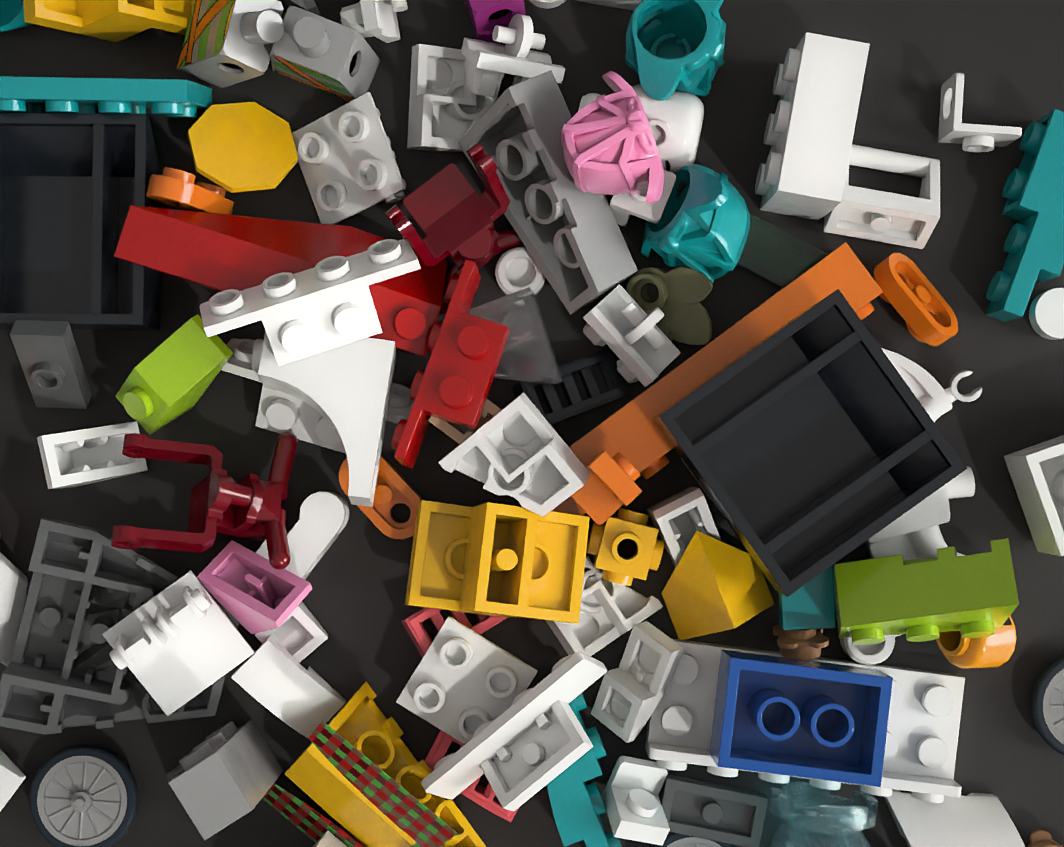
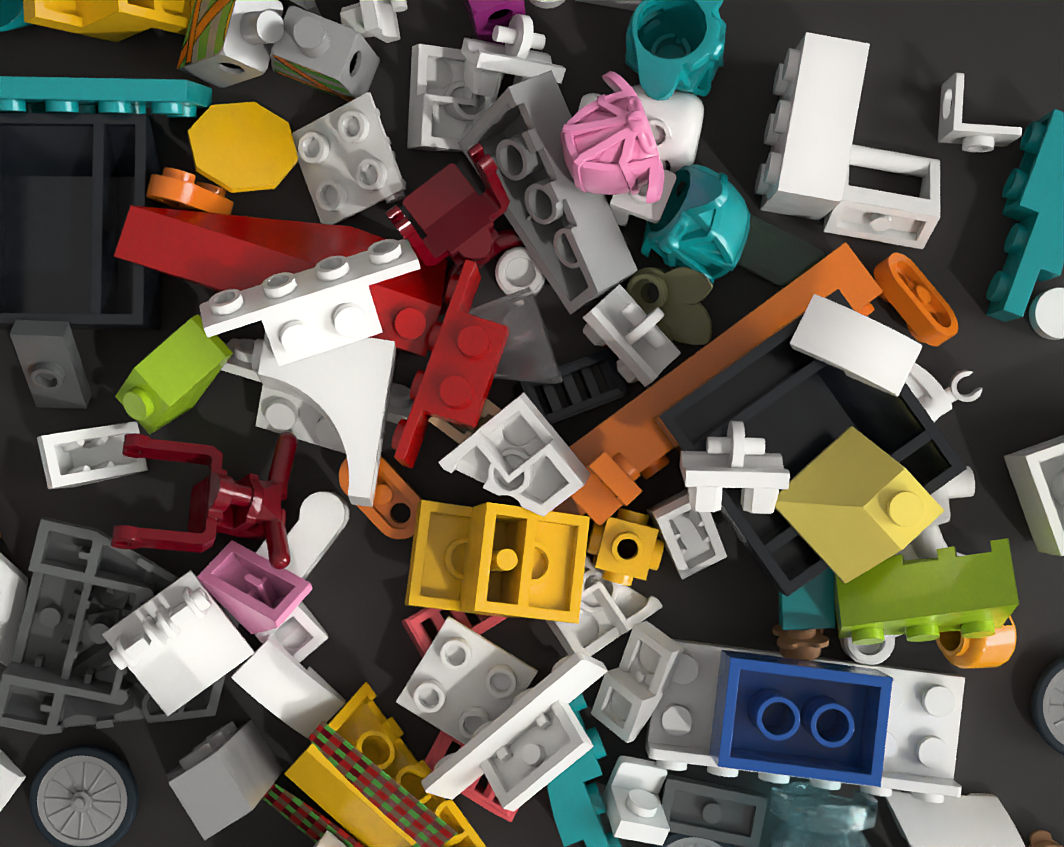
(714, 588): yellow slope -> none
(734, 464): none -> white hips
(856, 345): none -> white slope
(856, 505): none -> light yellow slope

